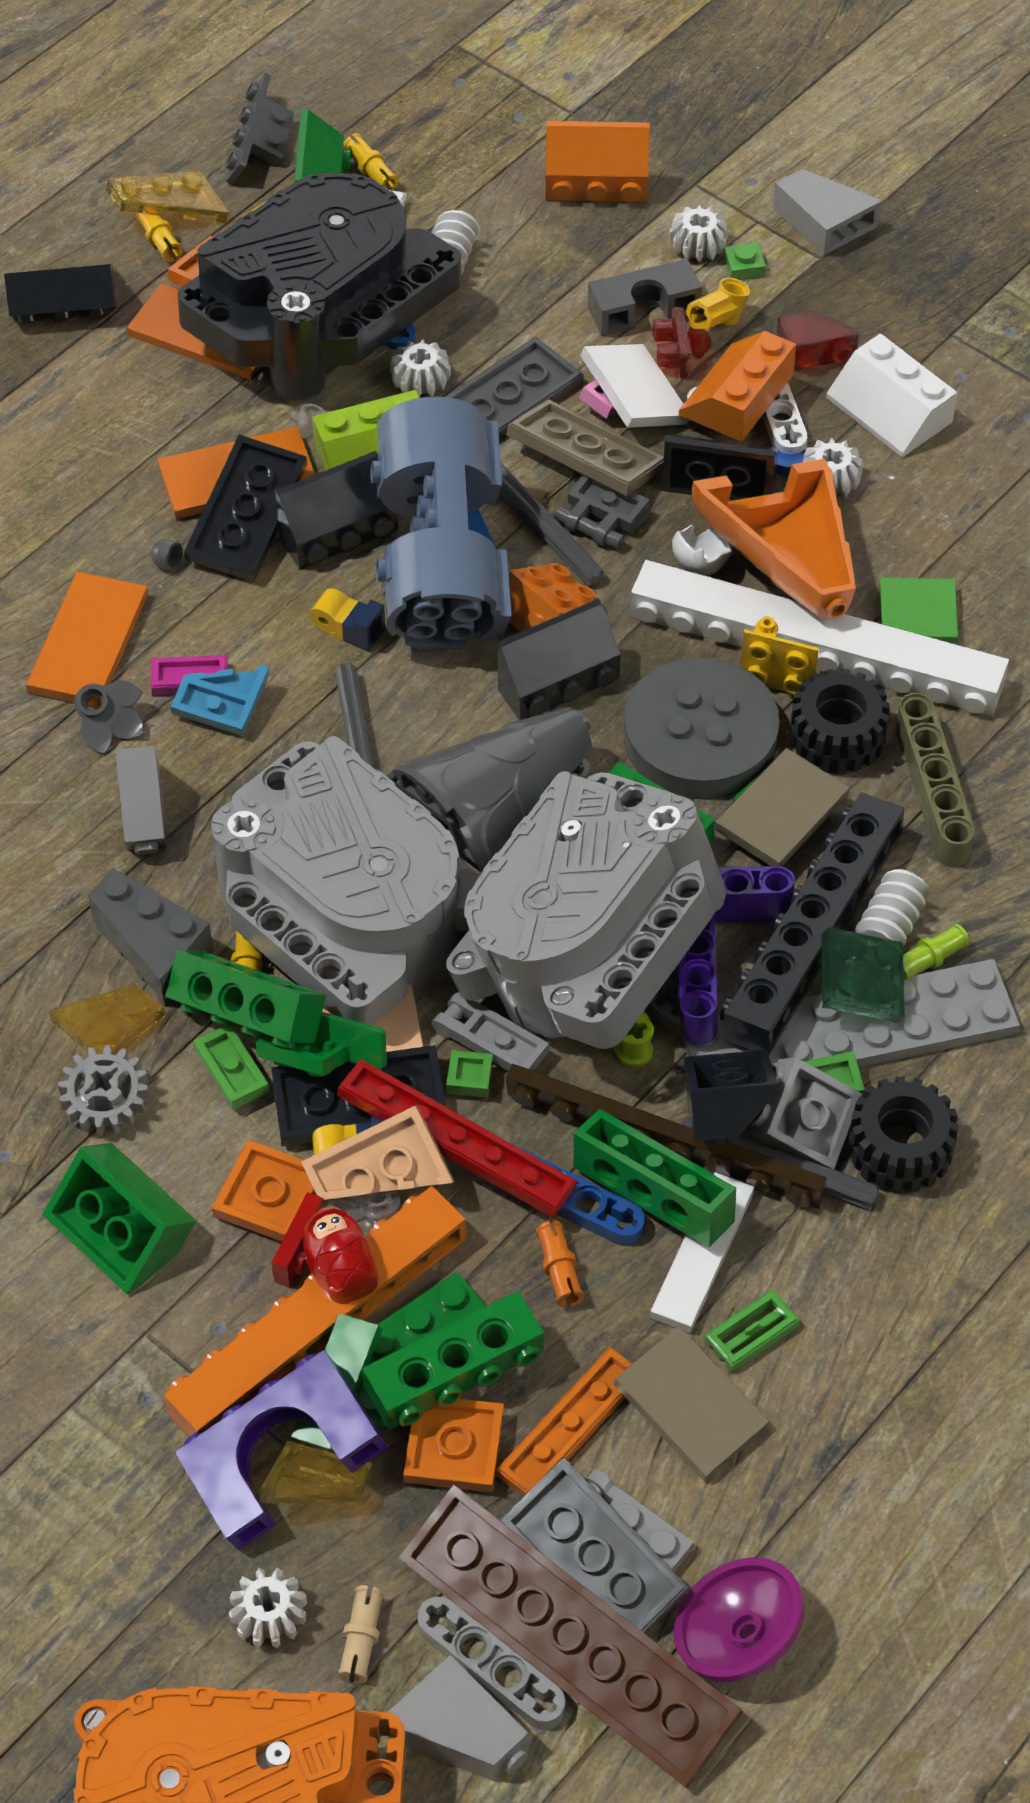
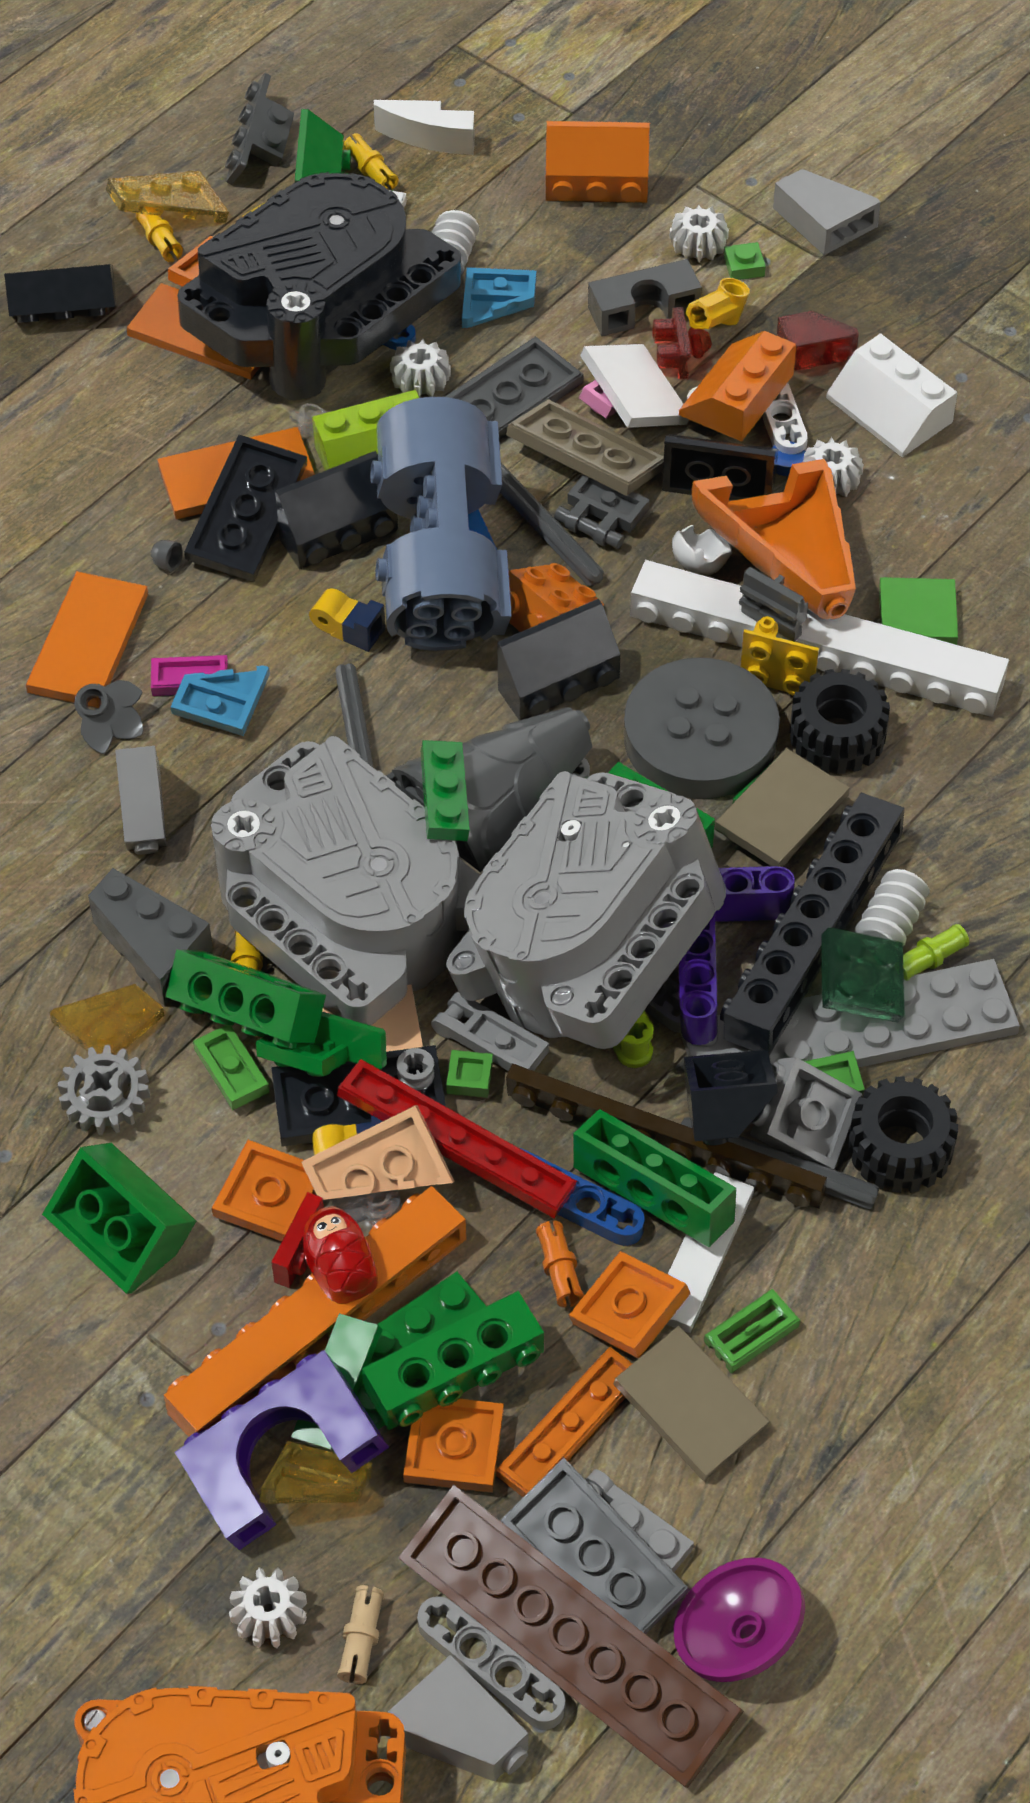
(411, 1057): none -> light grey bush
(426, 125): none -> white slope
(444, 790): none -> green plate
(496, 294): none -> dark azure wing
(629, 1304): none -> orange plate
(771, 598): none -> dark grey piece
(935, 780): olive beam -> none

